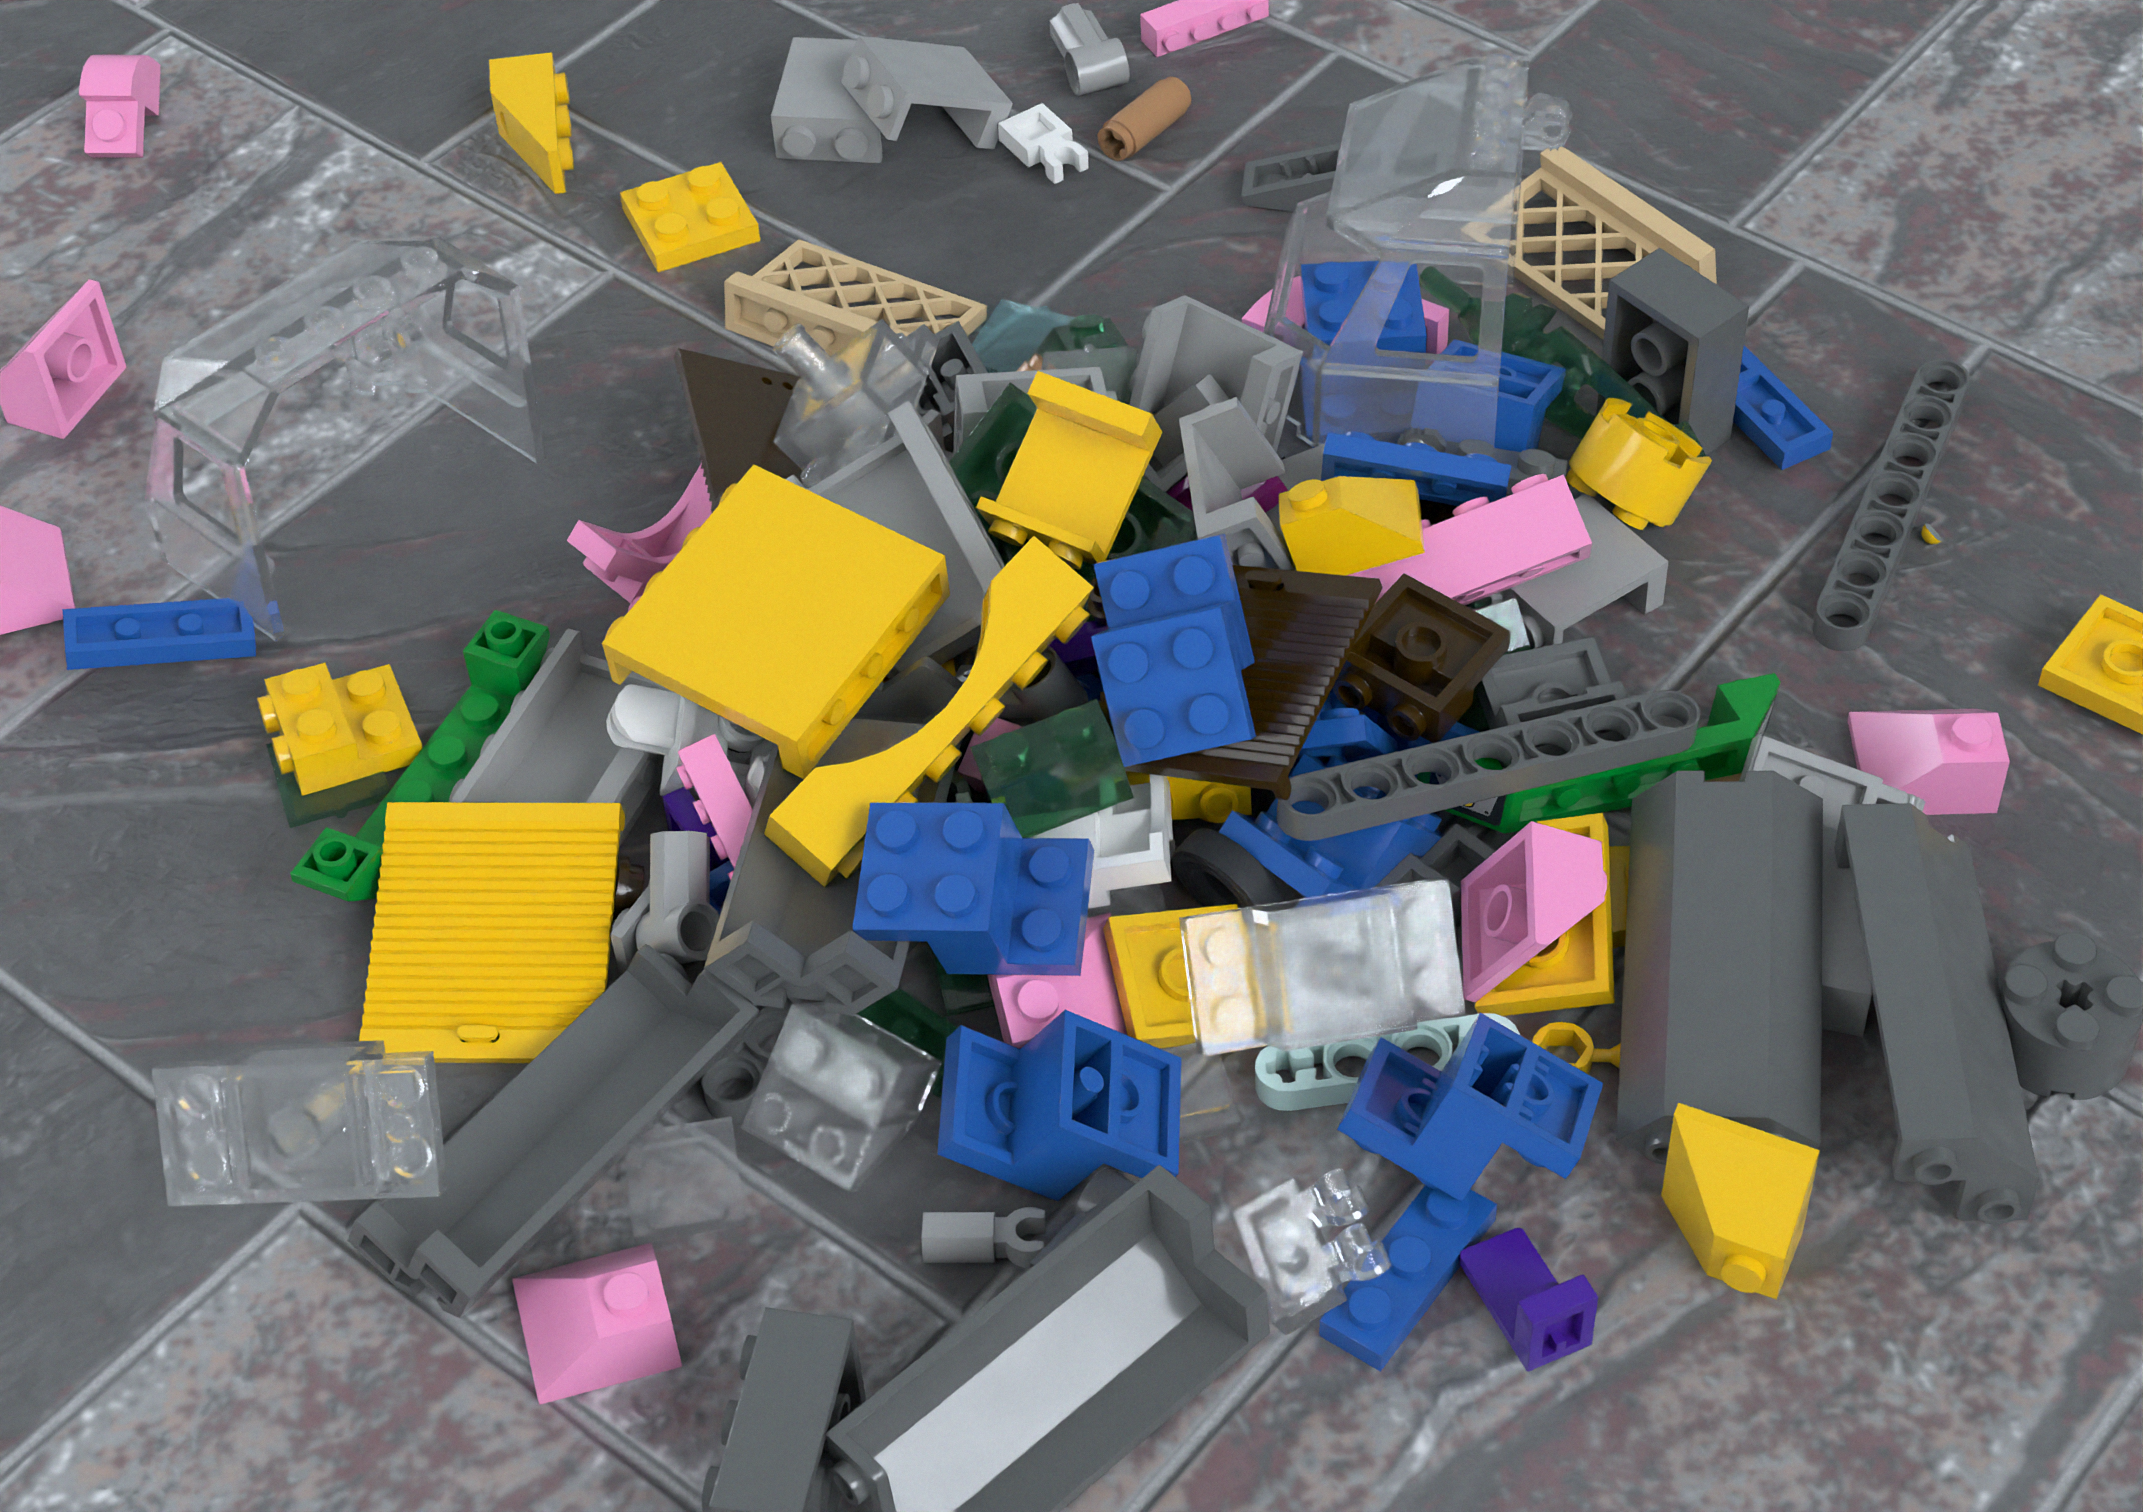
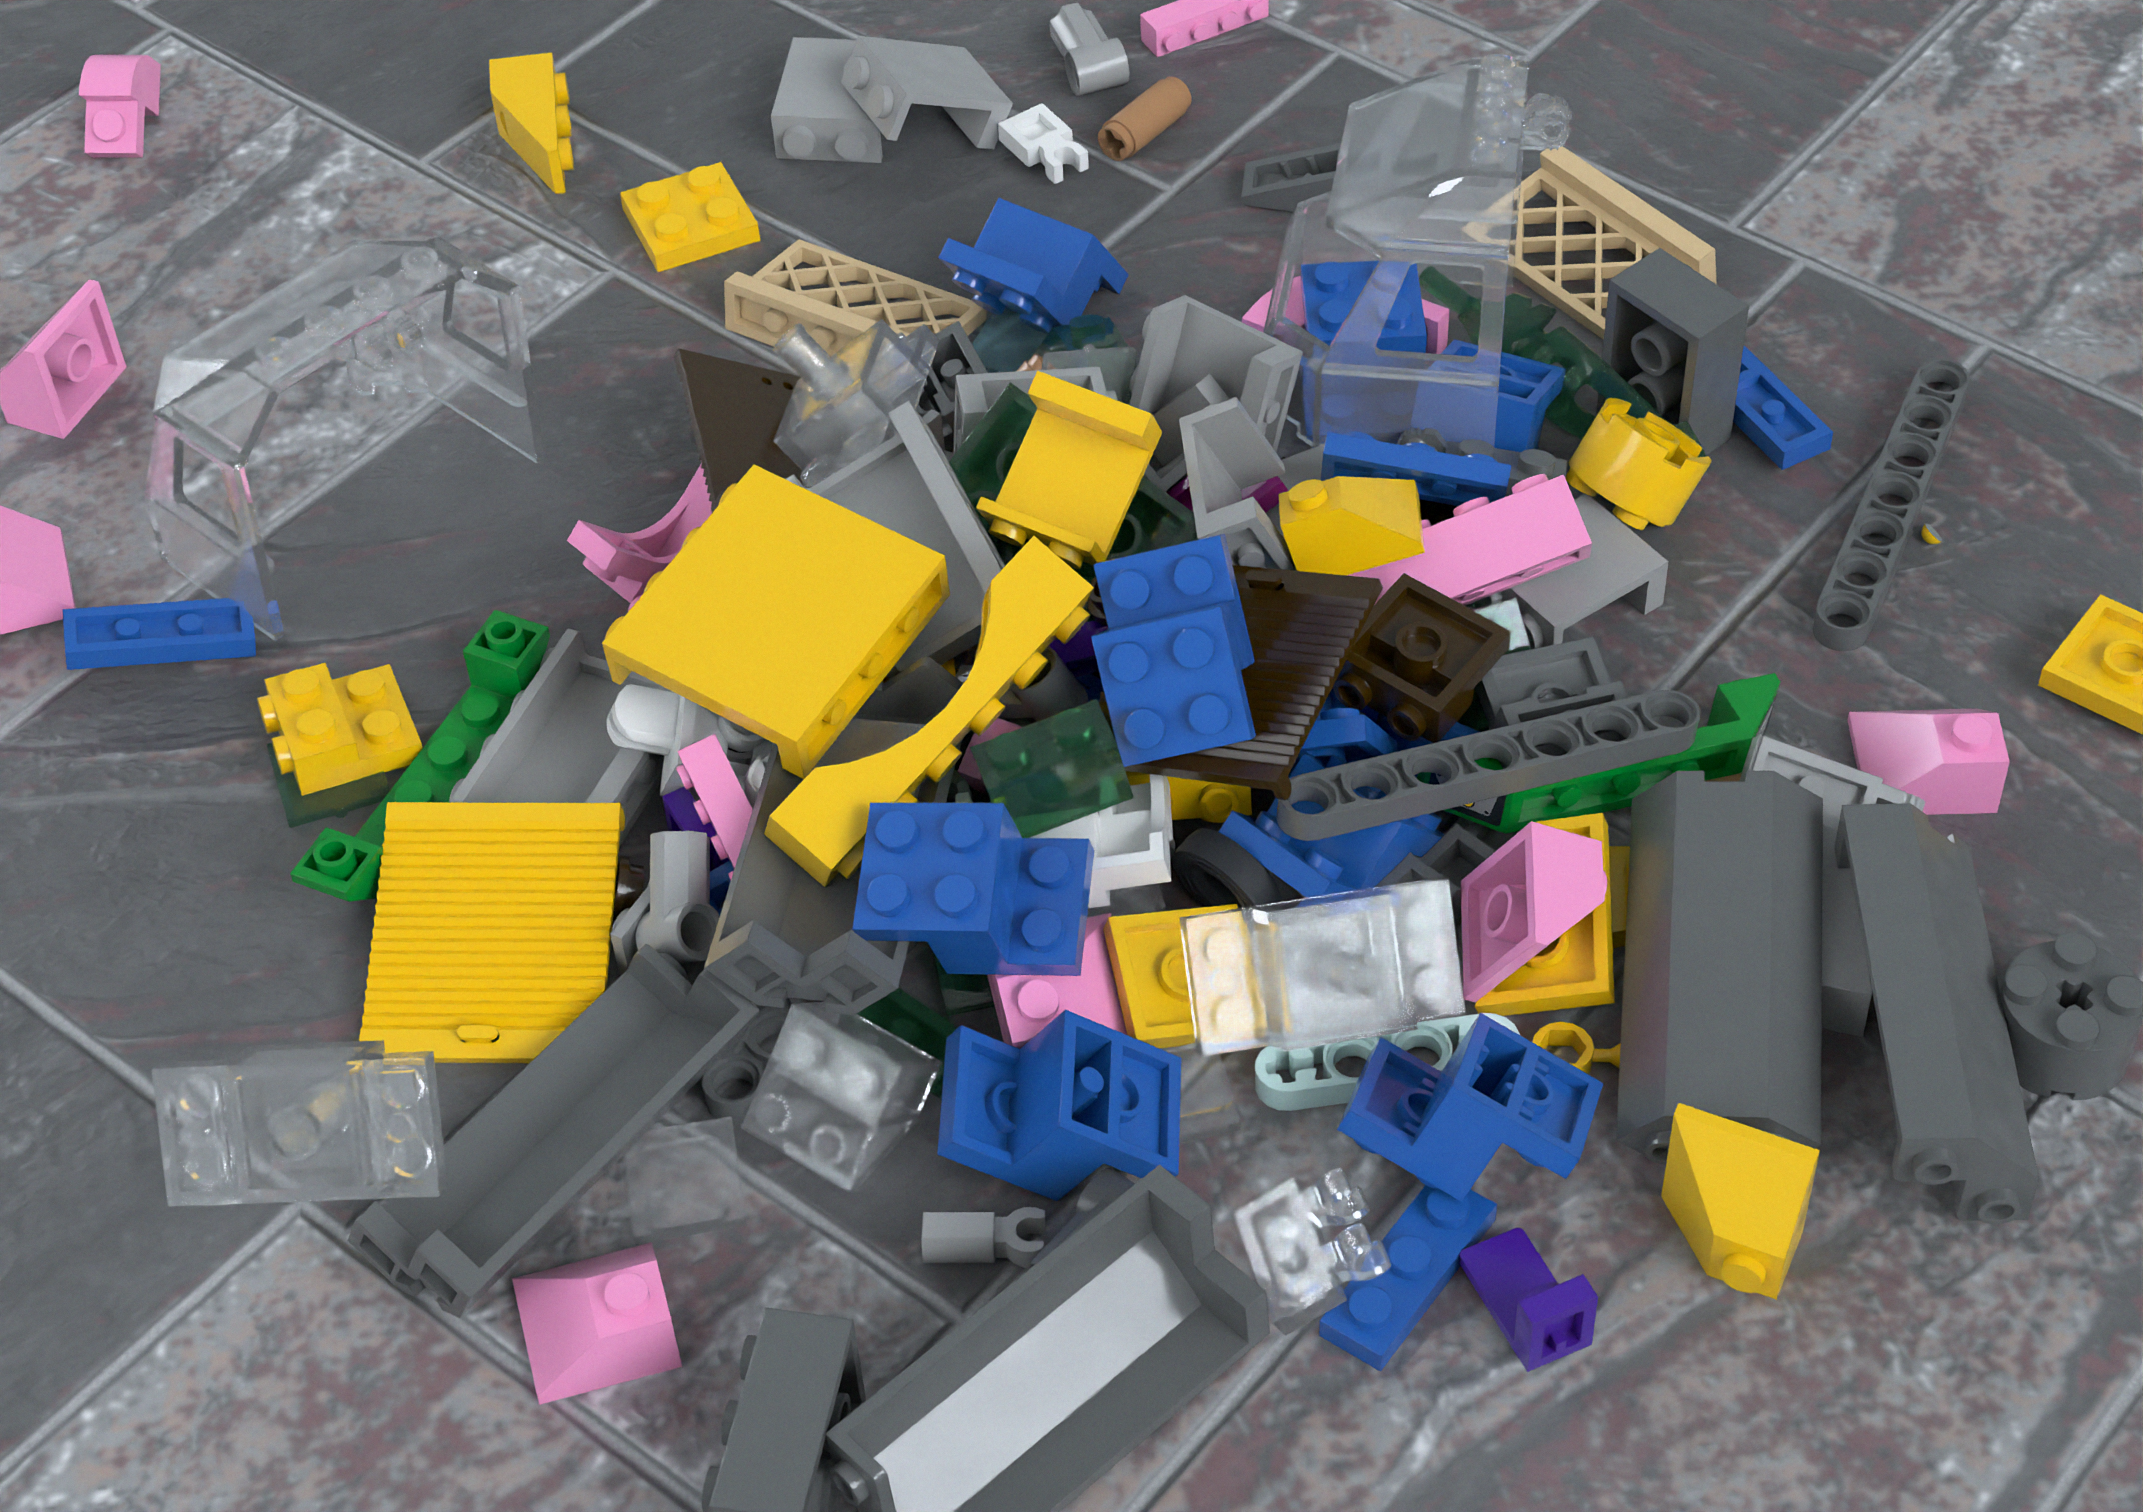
(1032, 267): none -> blue bracket

